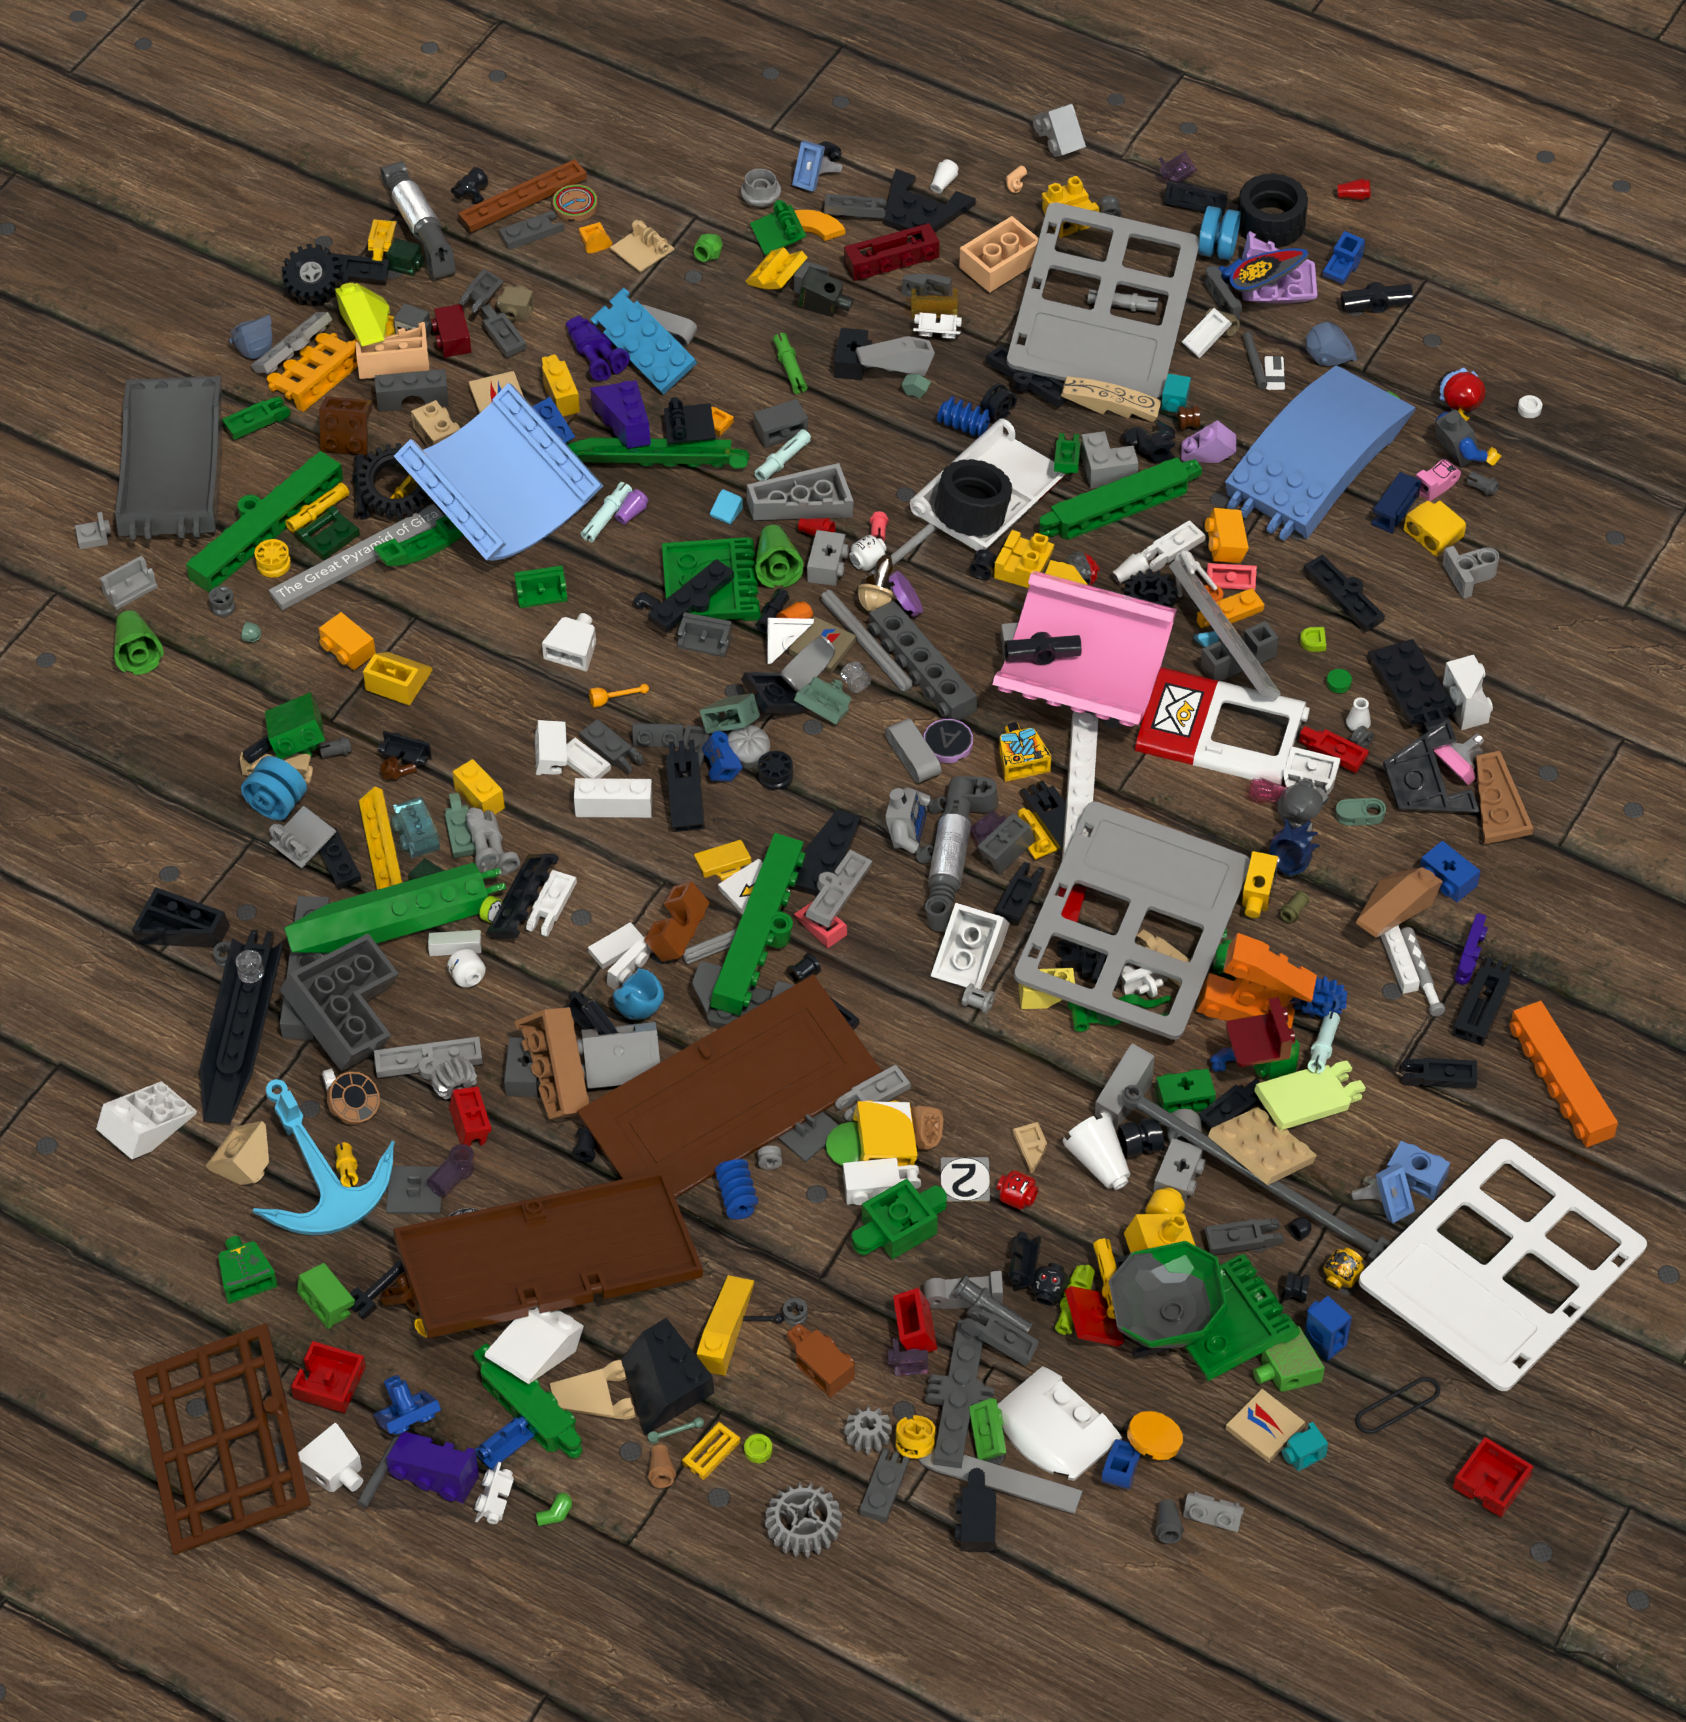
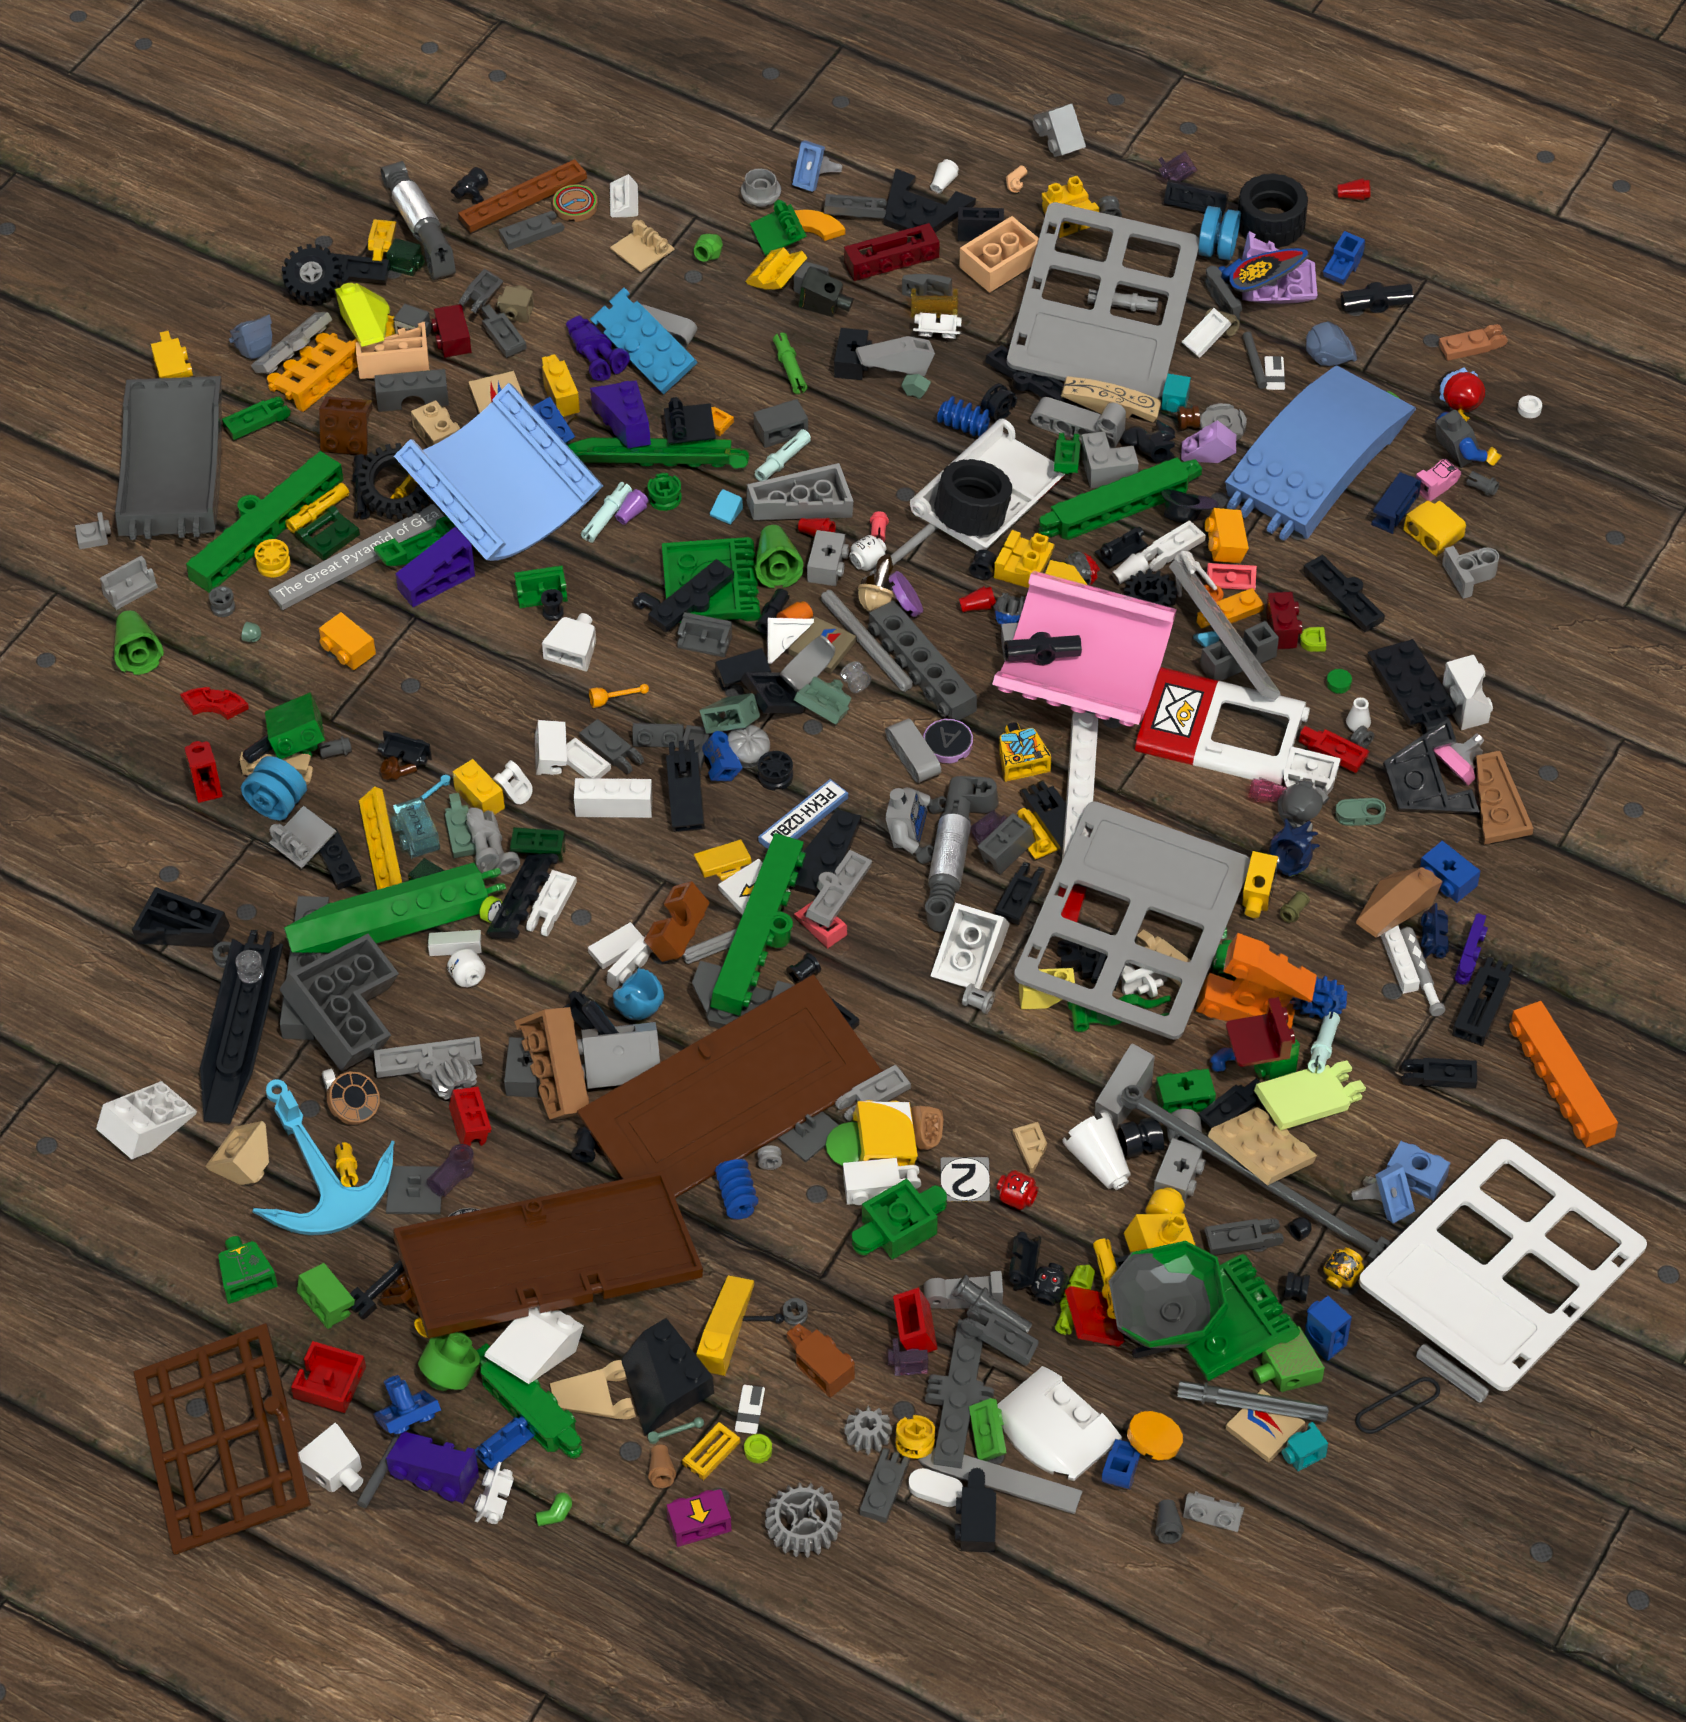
(170, 358): none -> yellow hinge
(200, 761): none -> red torso
(216, 701): none -> red tile
(395, 677): yellow slope -> none
(437, 568): none -> dark purple wedge
(445, 780): none -> medium azure hinge
(449, 1361): none -> bright green piece
(519, 789): none -> white plate
(538, 841): none -> dark green hinge
(552, 605): none -> black bush
(595, 238): light orange tile -> none
(624, 197): none -> white slope
(664, 491): none -> green wheel
(698, 1517): none -> magenta brick
(733, 668): none -> black hinge
(749, 1409): none -> white sticker
(806, 813): none -> tile
(831, 150): black arm -> none
(935, 1487): none -> white tile
(976, 221): none -> black hinge
(978, 600): none -> red cone
(1008, 608): none -> dark grey piece
(1071, 420): none -> light grey beam
(1122, 547): none -> black hinge
(1185, 507): none -> black piece
(1227, 415): none -> light grey tile
(1252, 1401): none -> dark grey axle
(1282, 618): none -> dark red brick
(1434, 924): none -> dark blue hinge
(1452, 1373): none -> light grey axle
(1472, 342): none -> nougat hinge
(1493, 1476): red piece -> none

